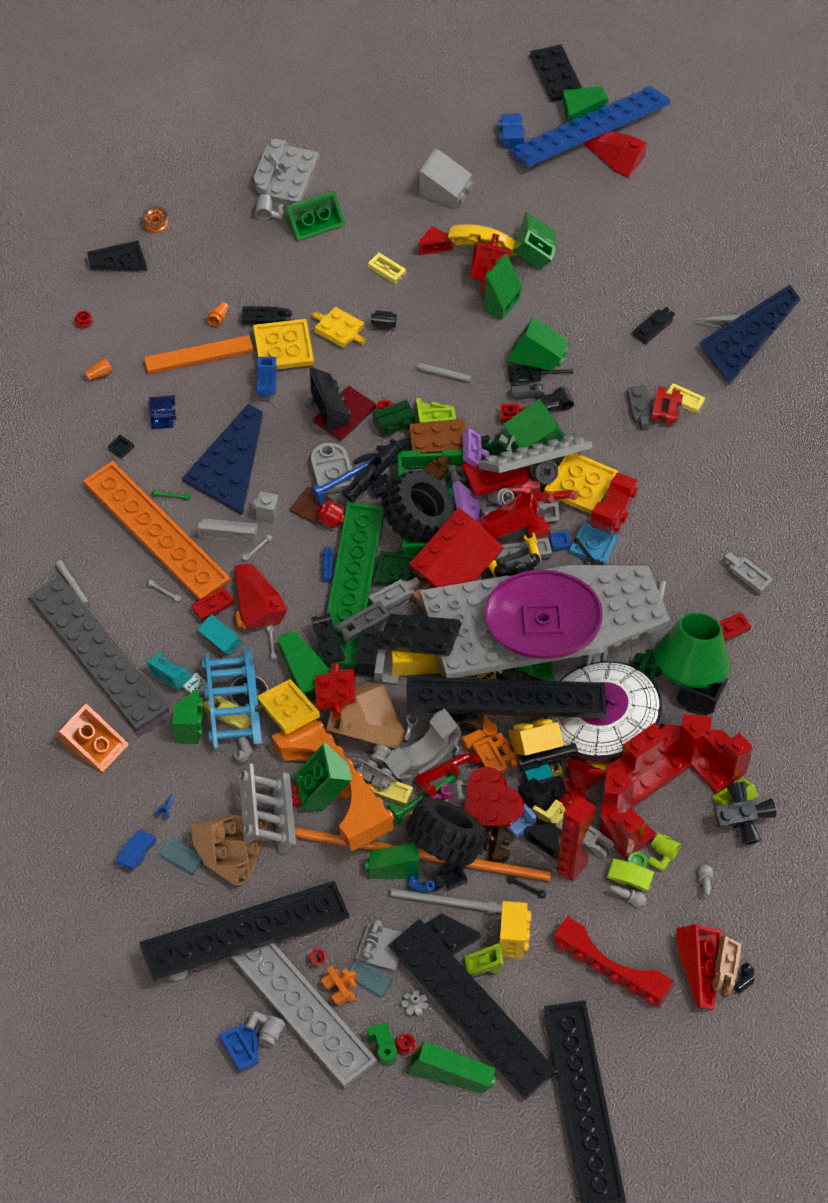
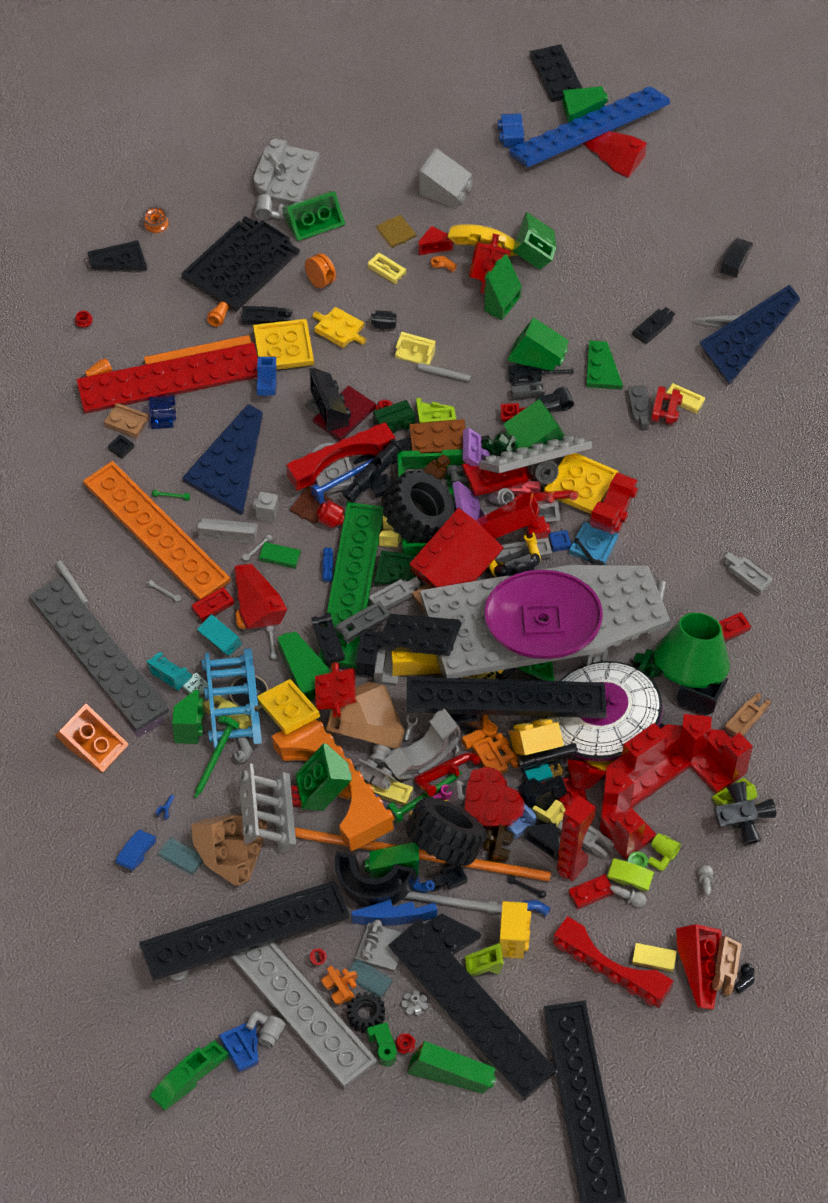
(126, 420): none -> medium nougat plate
(168, 377): none -> red plate
(185, 1075): none -> green slope
(230, 725): none -> green piece
(241, 262): none -> black plate
(280, 555): none -> green tile
(305, 470): none -> red arch
(320, 270): none -> orange head
(361, 1001): none -> black tyre
(373, 891): none -> black brick
(388, 537): none -> light yellow leg
(392, 915): none -> blue slope
(396, 231): none -> clear yellow piece
(415, 349): none -> light yellow hinge
(443, 262): none -> orange arm
(537, 906): none -> blue arm
(590, 891): none -> red plate
(601, 367): none -> green wing
(654, 957): none -> light yellow tile
(736, 257): none -> black slope
(747, 716): none -> medium nougat hinge

